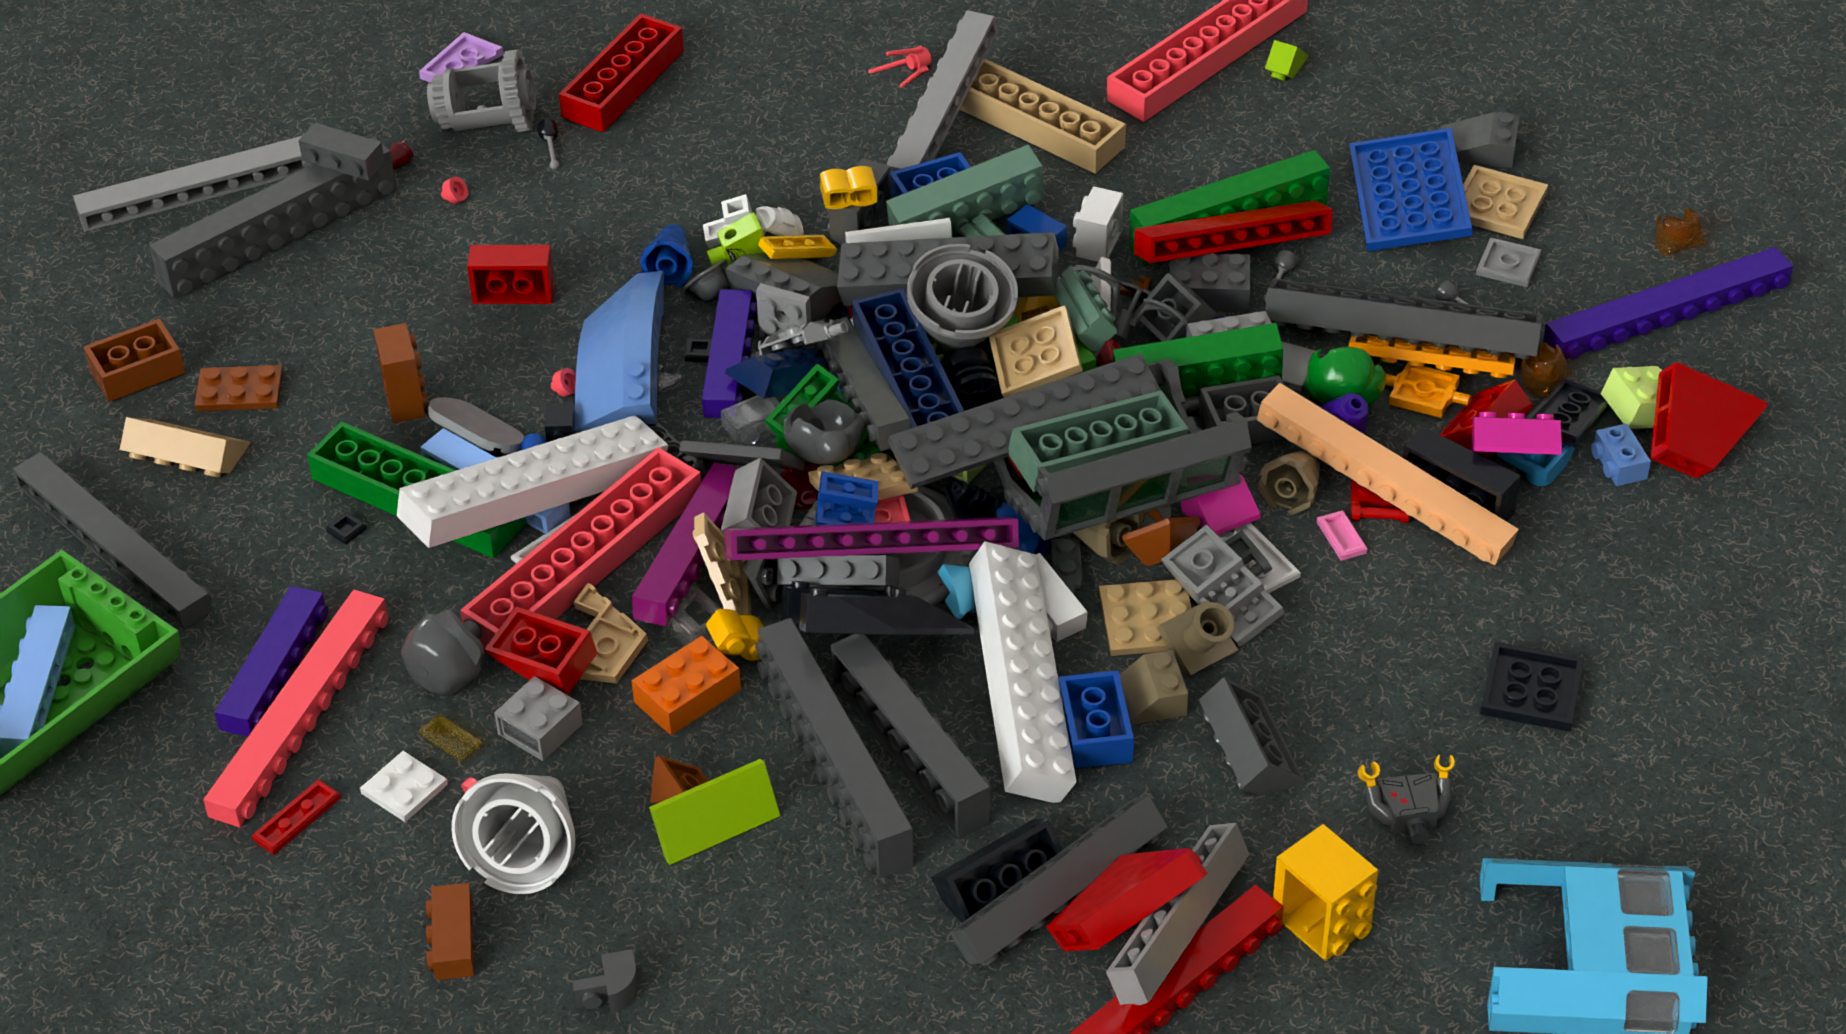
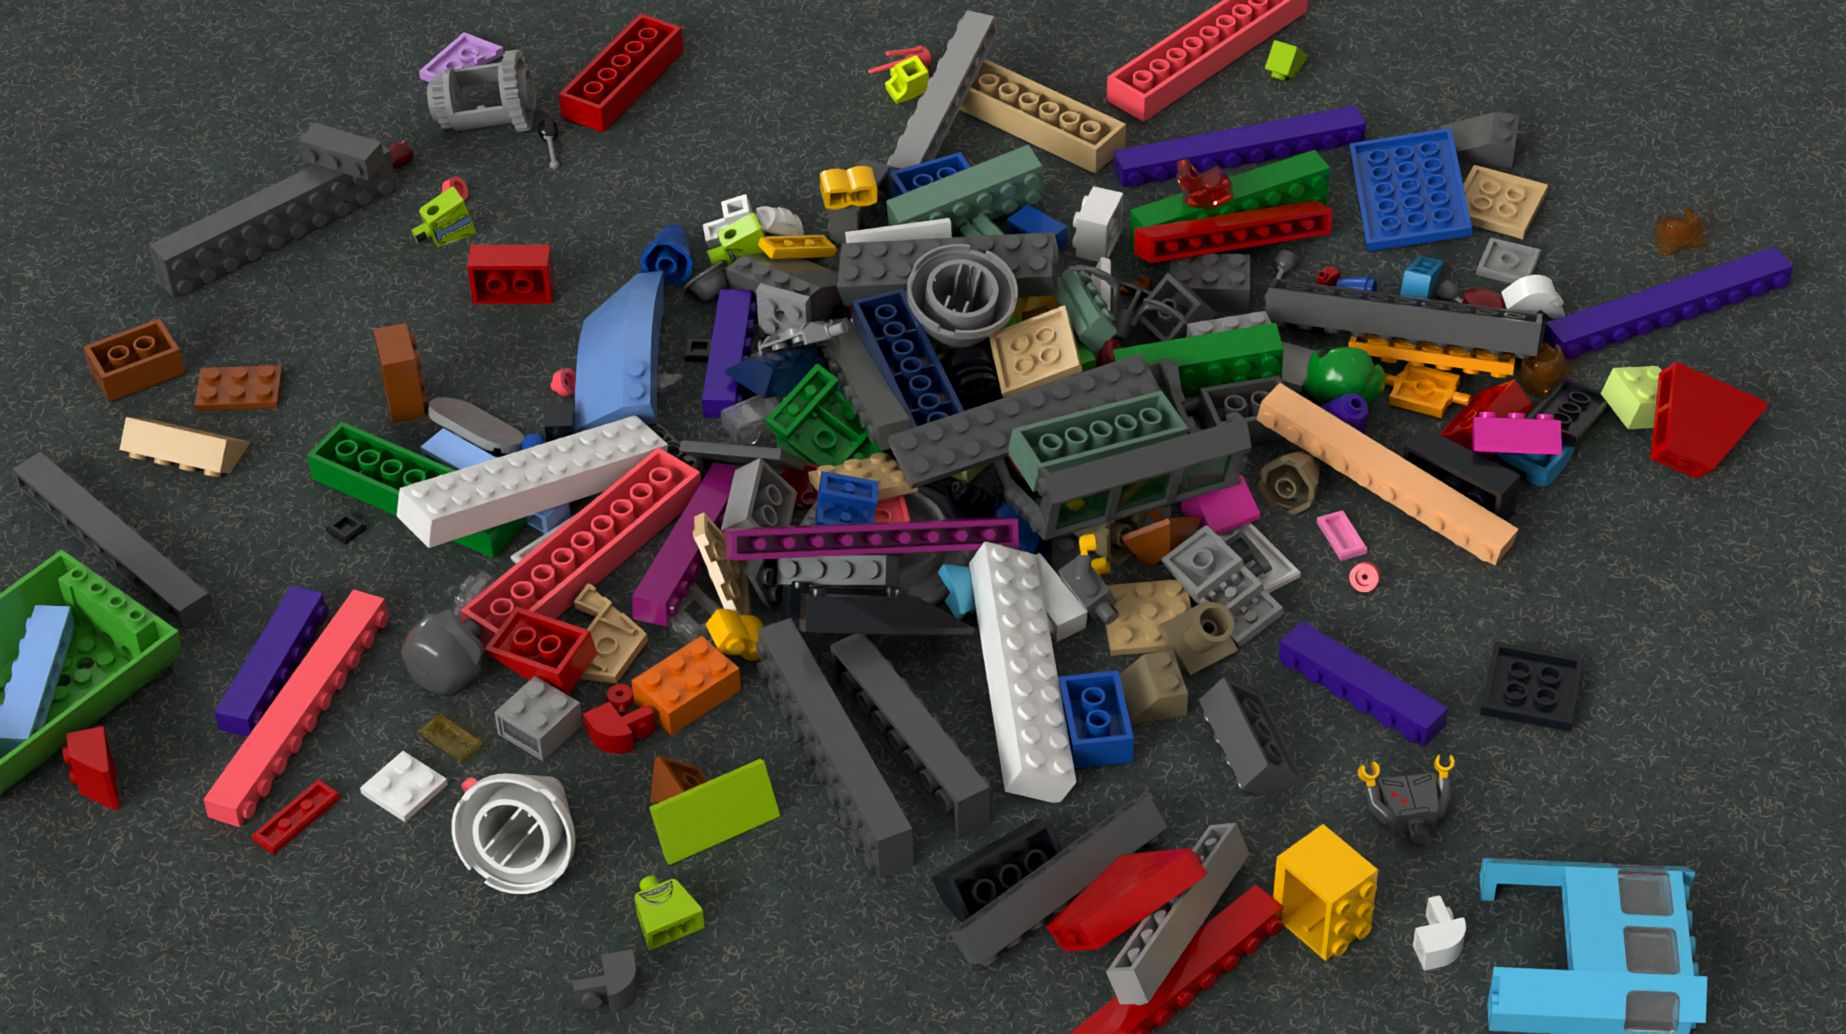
(92, 766): none -> red slope
(189, 184): light grey brick -> none
(444, 219): none -> lime torso
(450, 931): dark orange brick -> none
(470, 589): none -> clear wing
(616, 733): none -> red brick
(620, 697): none -> red piece
(666, 911): none -> lime torso
(824, 432): dark grey piece -> none
(907, 80): none -> neon yellow brick
(1085, 581): none -> dark grey torso
(1205, 189): none -> clear red brick
(1240, 145): none -> dark purple brick
(1328, 276): none -> red piece
(1358, 578): none -> coral tile
(1360, 283): none -> blue cone
(1363, 684): none -> dark purple brick
(1364, 497): red plate -> none
(1421, 277): none -> dark azure slope
(1442, 939): none -> white brick
(1484, 297): none -> dark red dish
(1532, 295): none -> white brick
(1621, 455): medium blue brick -> none

